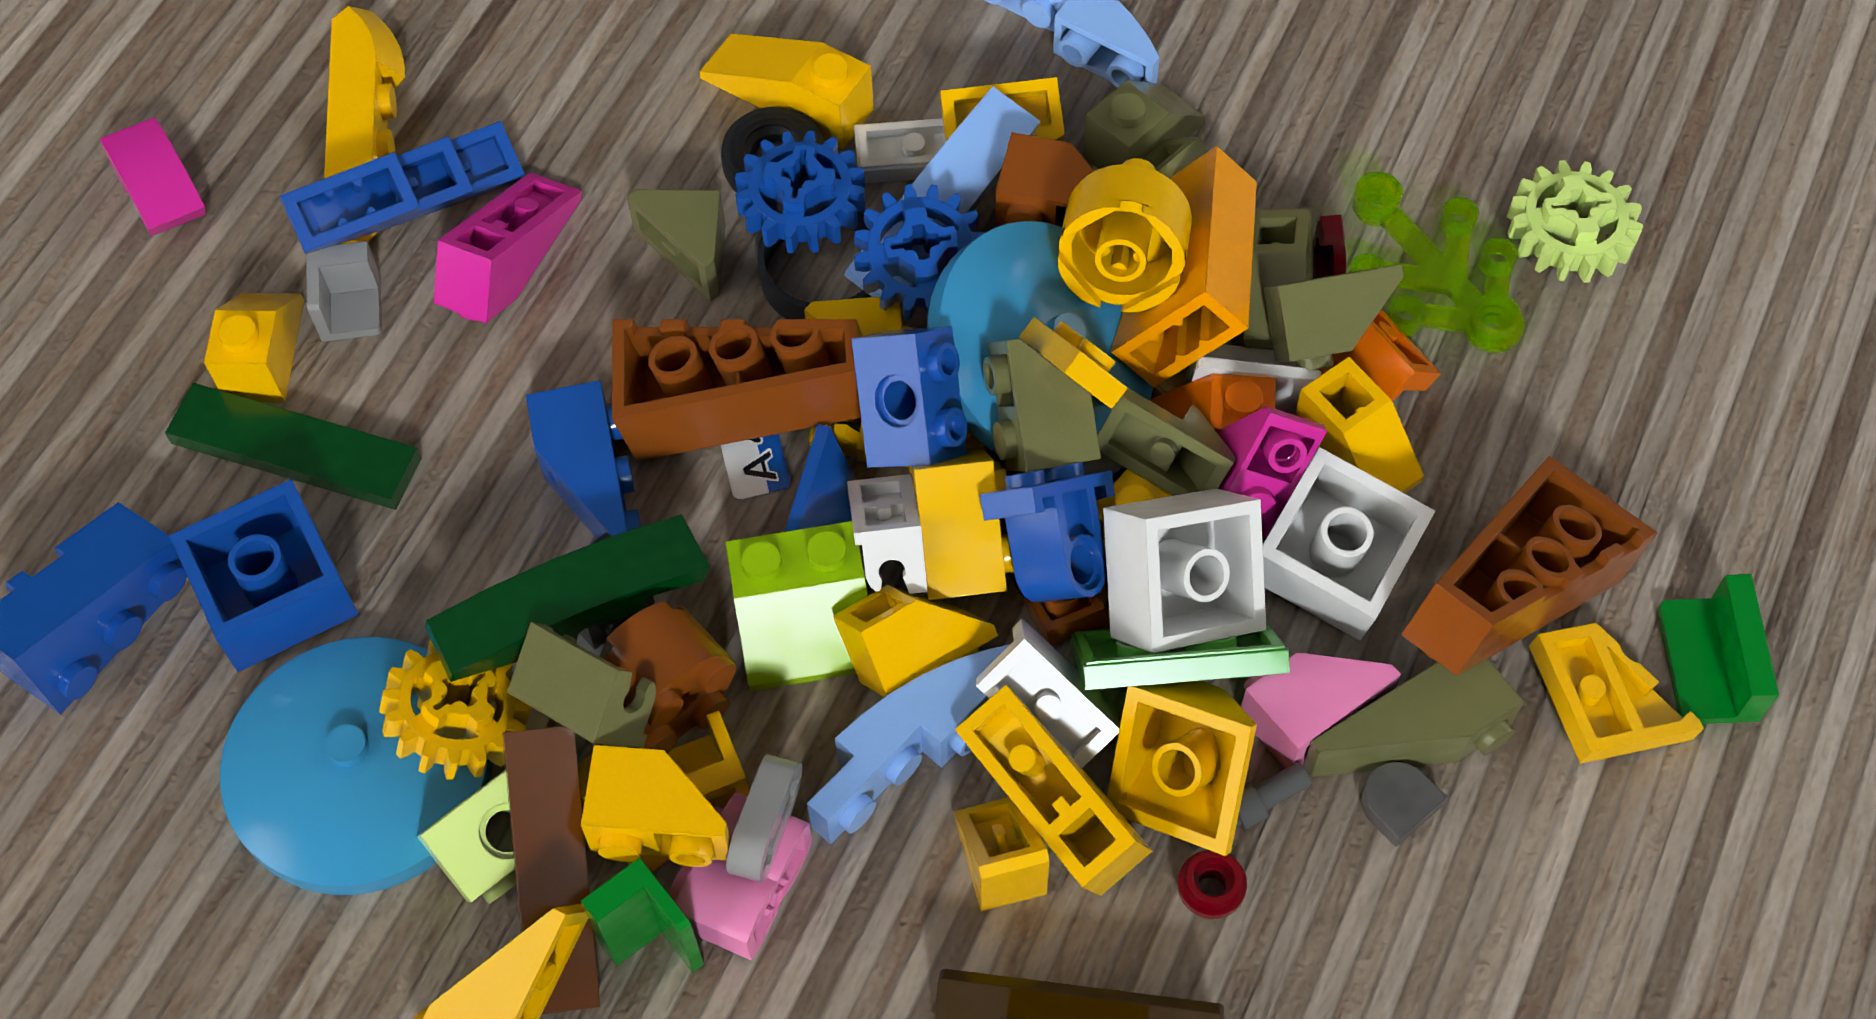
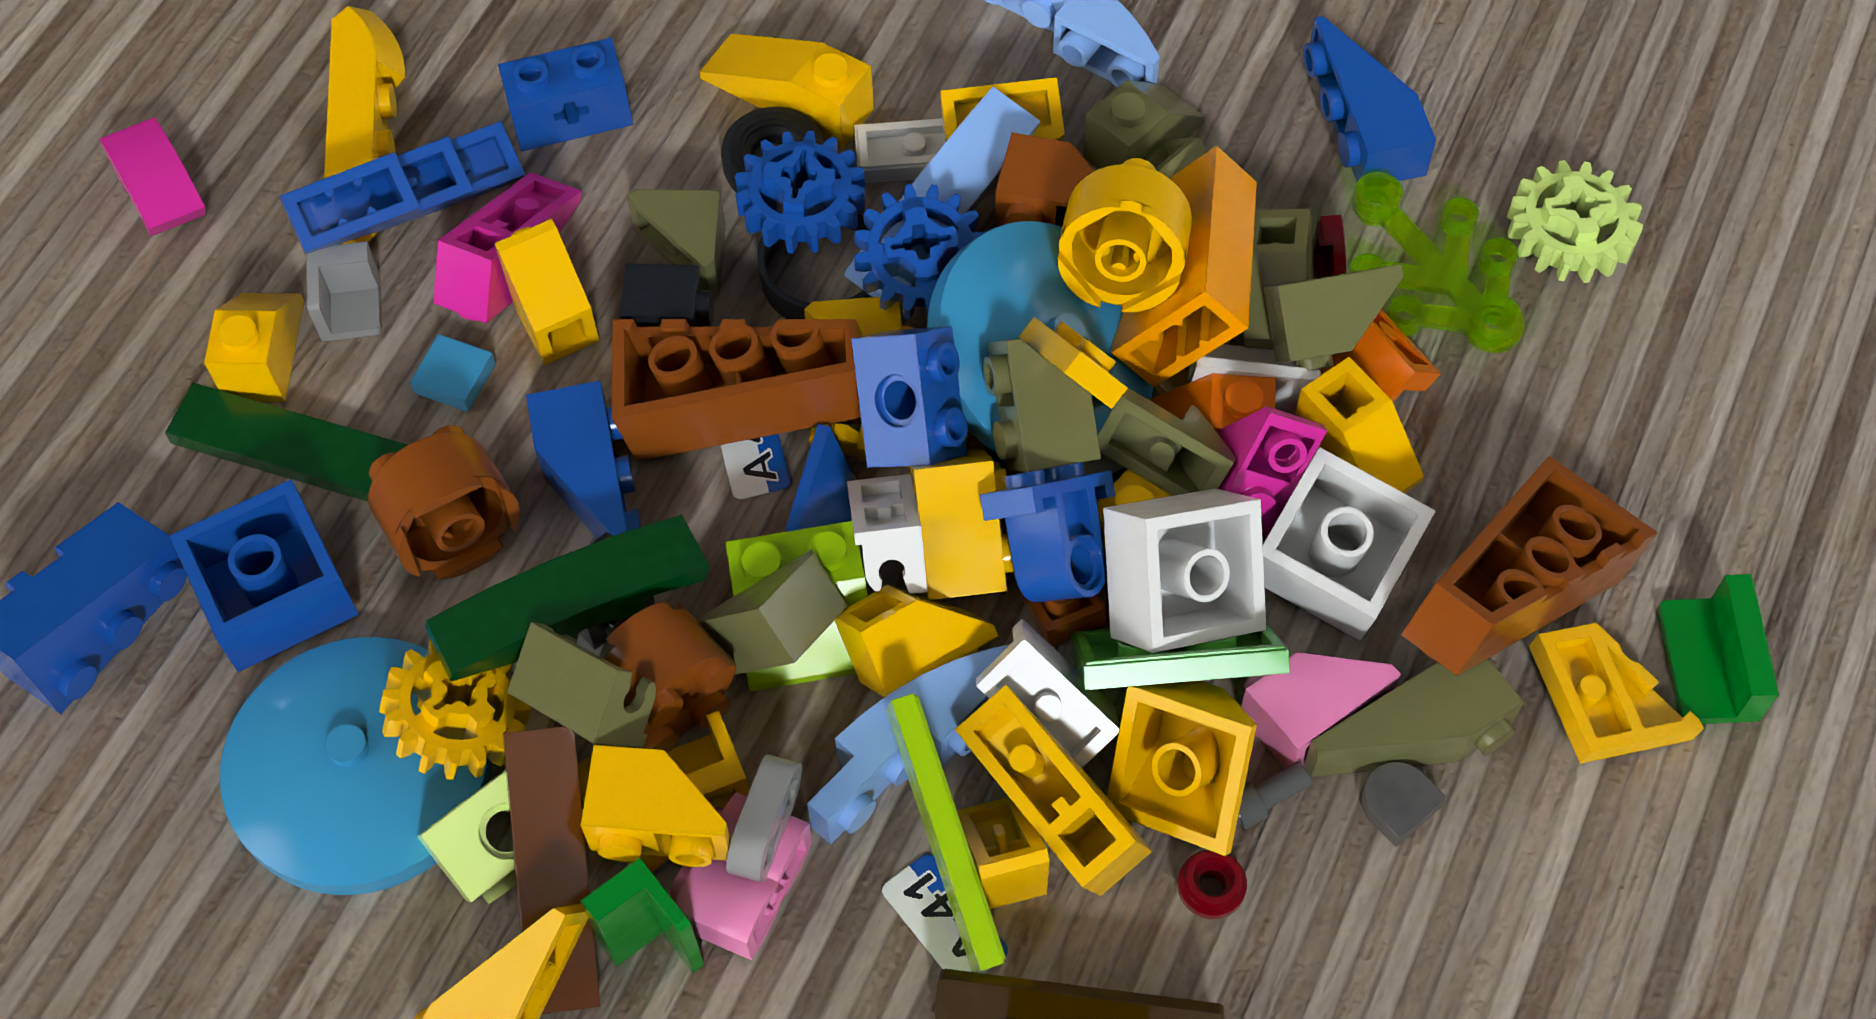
(442, 503): none -> dark orange brick
(453, 373): none -> dark azure tile
(547, 291): none -> yellow slope
(566, 94): none -> blue brick
(665, 292): none -> black brick
(777, 616): none -> olive slope
(924, 906): none -> white sticker
(945, 833): none -> lime tile
(1373, 111): none -> blue slope

